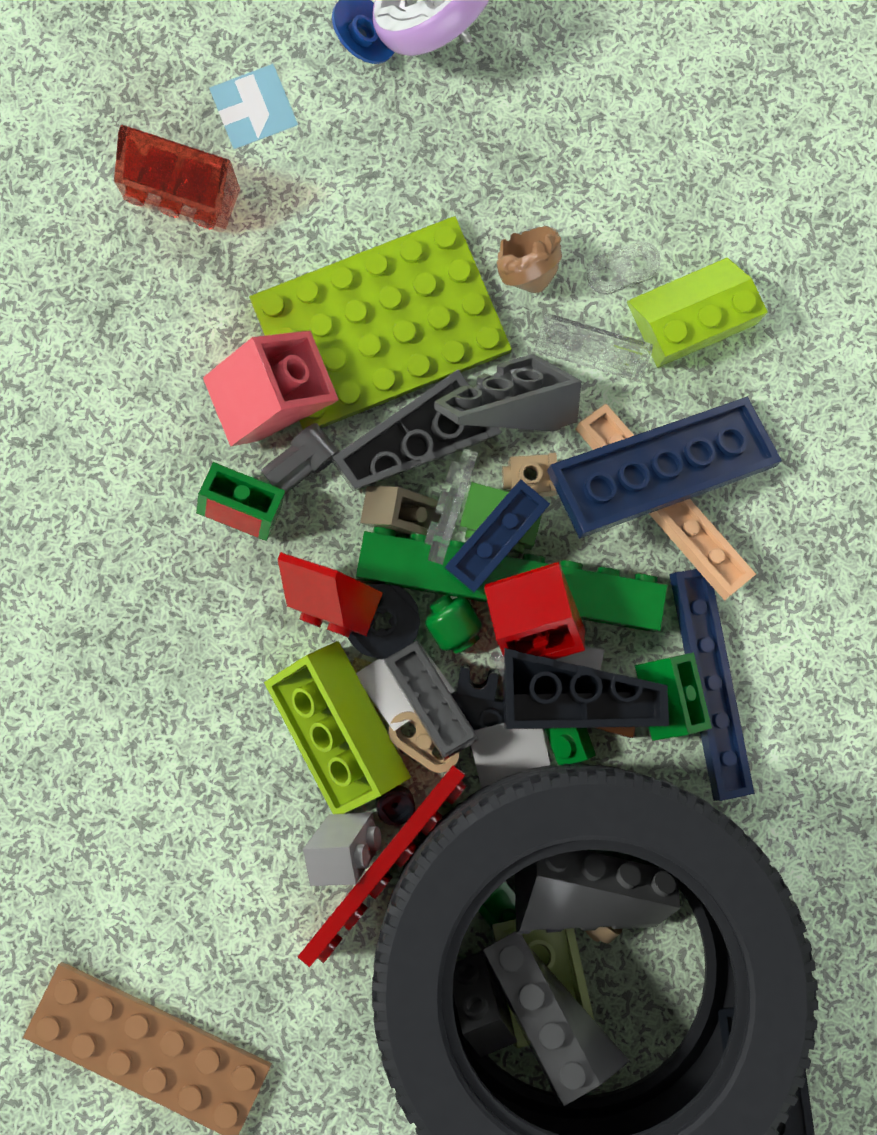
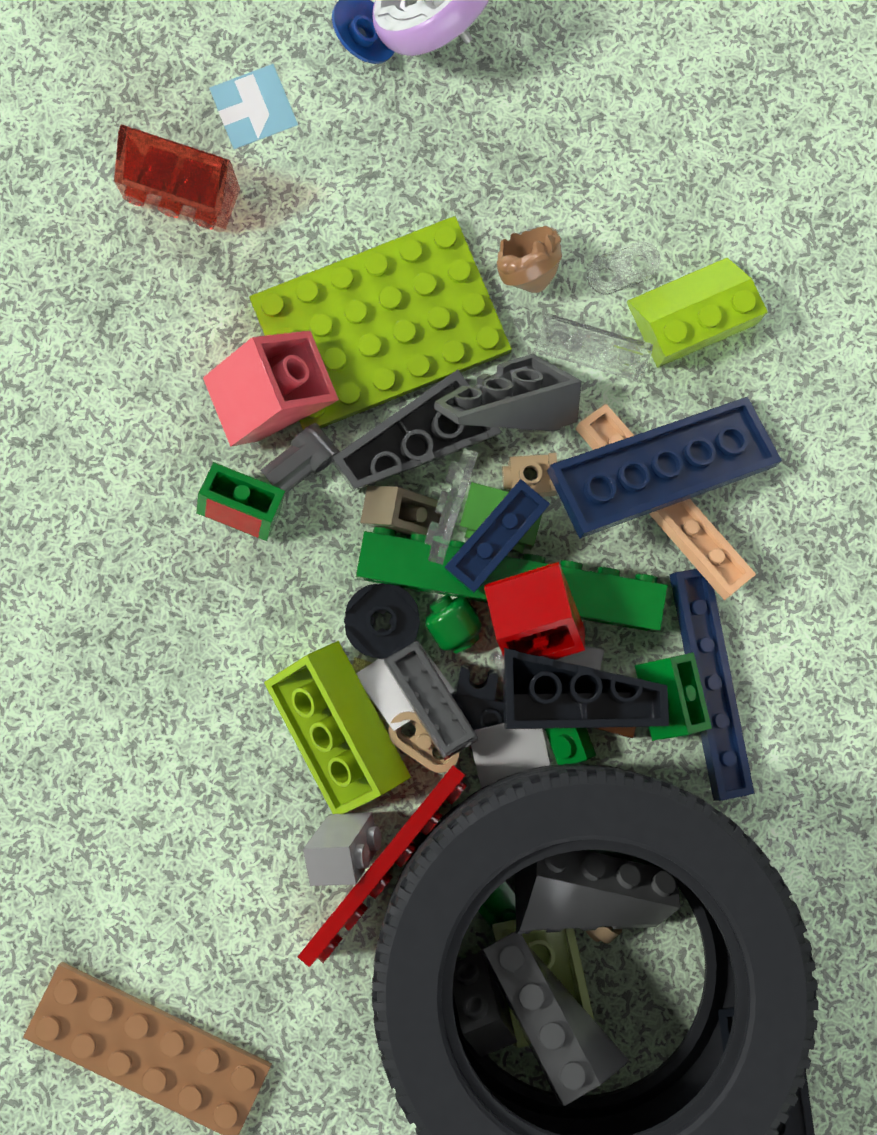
(327, 596): red slope -> none
(395, 806): black tile -> none

